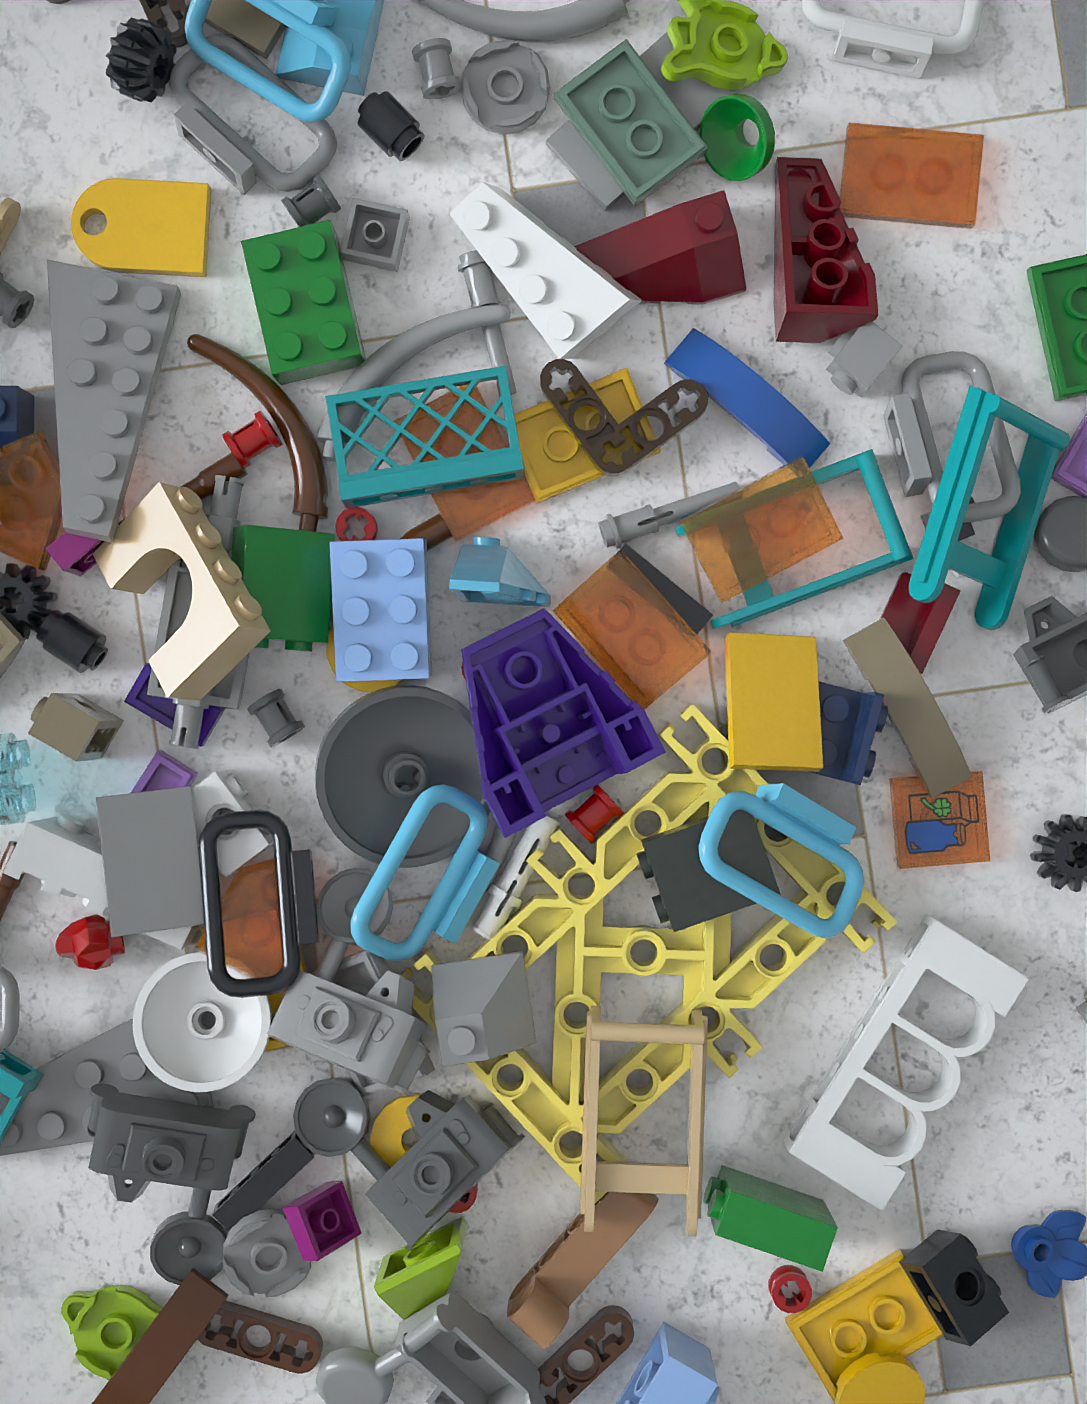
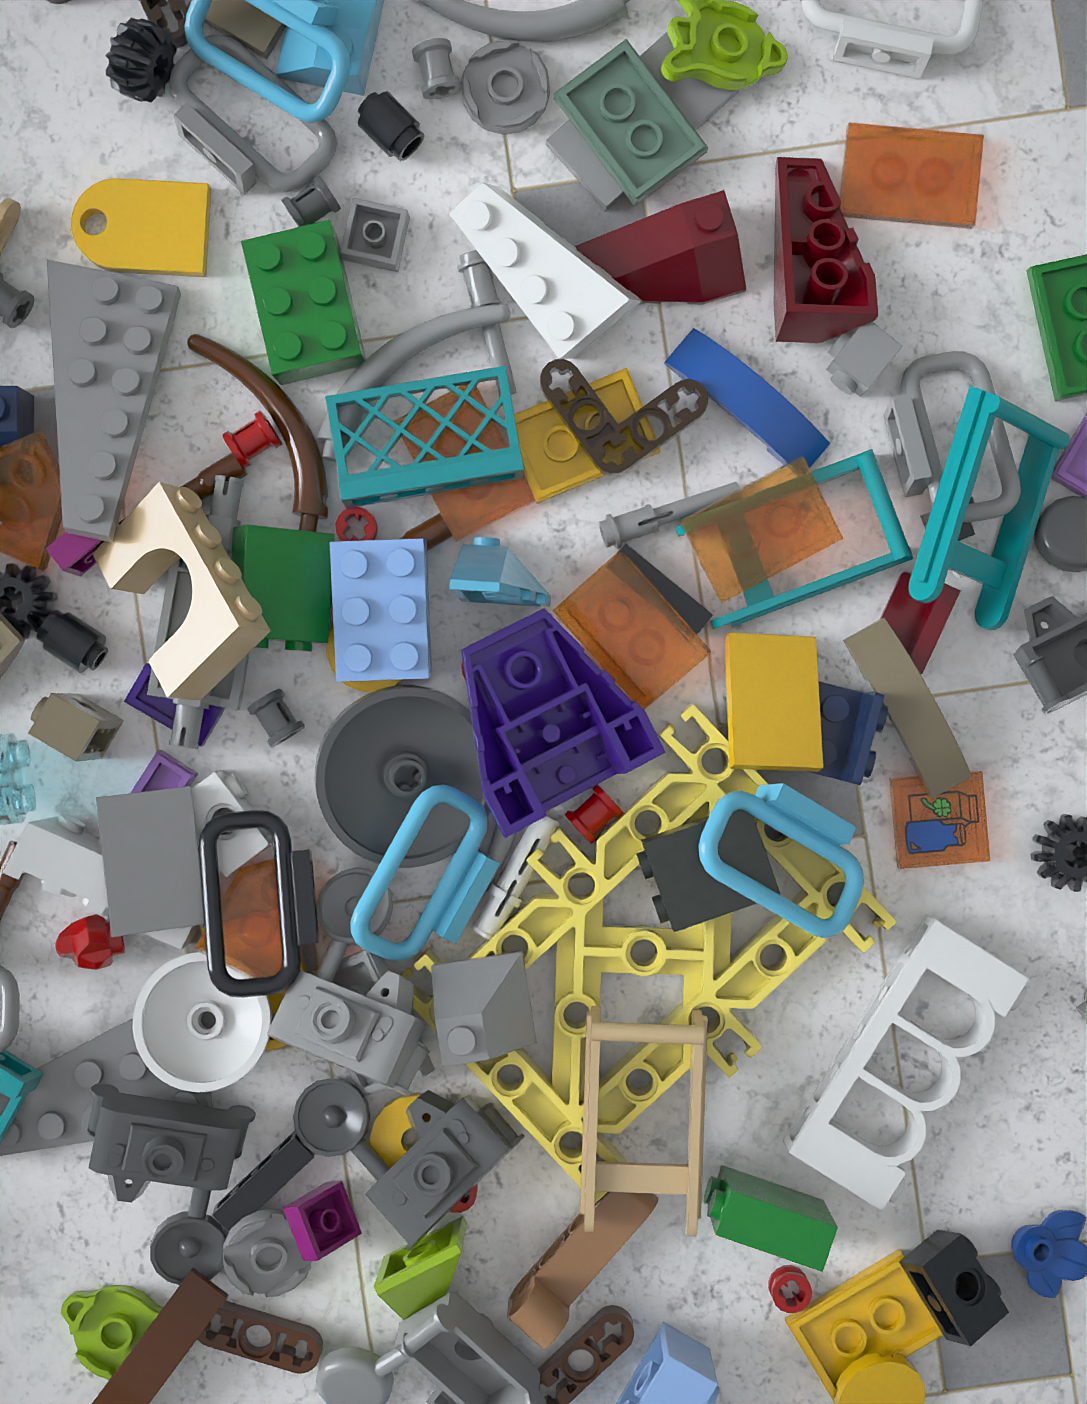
(723, 134): green piece -> none

